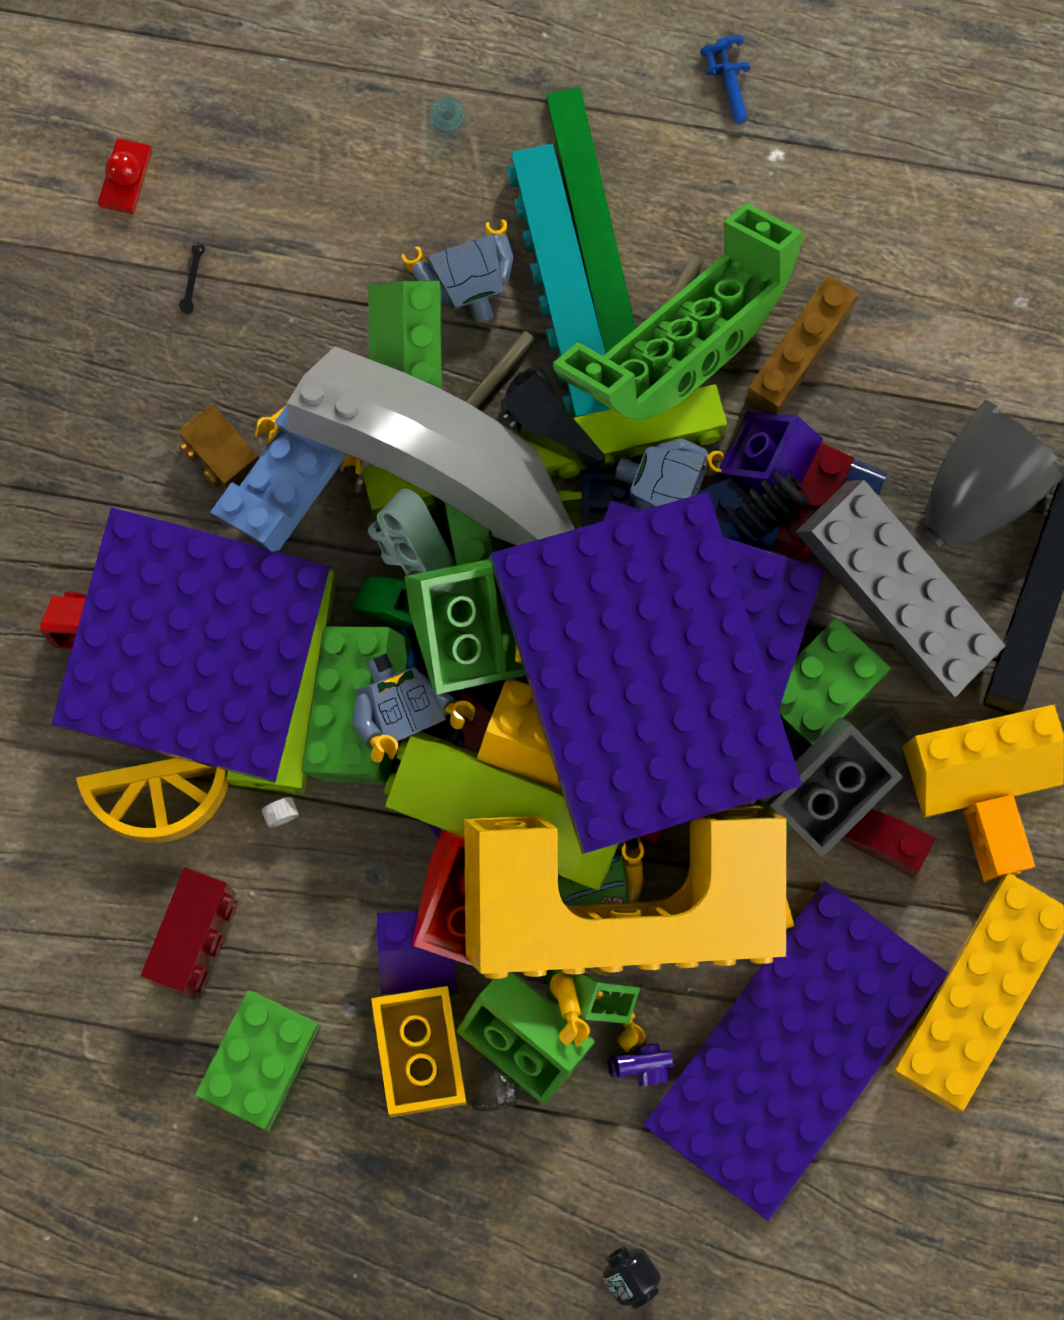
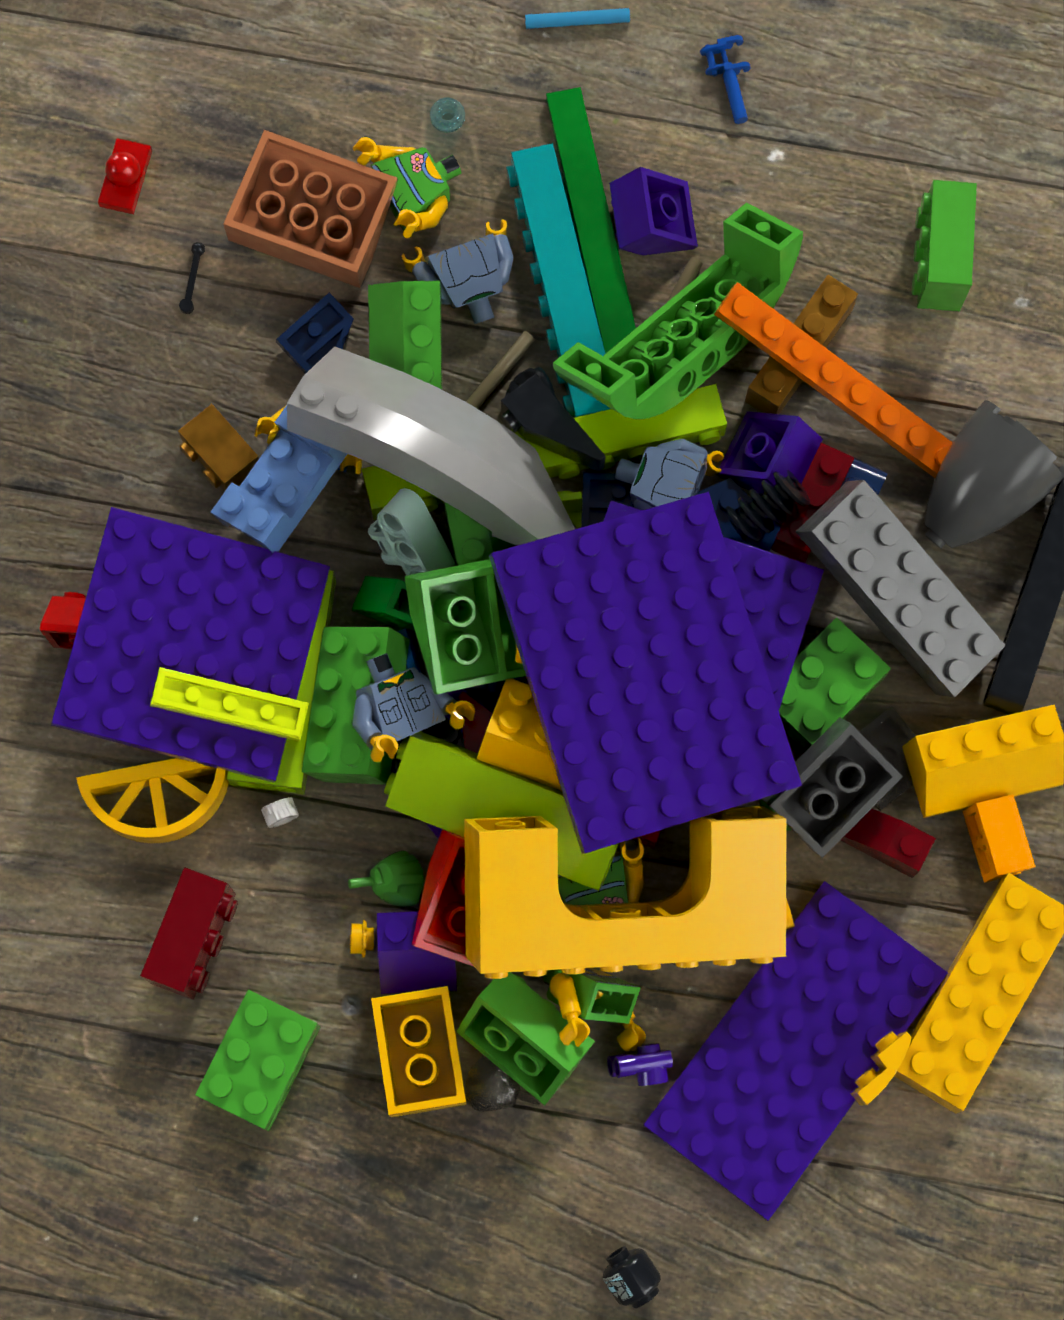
(229, 704): none -> neon yellow tile
(310, 208): none -> nougat slope
(316, 333): none -> dark blue wing
(361, 939): none -> yellow plate
(395, 879): none -> bright green piece
(421, 186): none -> torso
(577, 18): none -> dark azure piece
(652, 213): none -> dark purple slope
(834, 378): none -> orange plate
(888, 1058): none -> yellow slope
(945, 245): none -> bright green brick

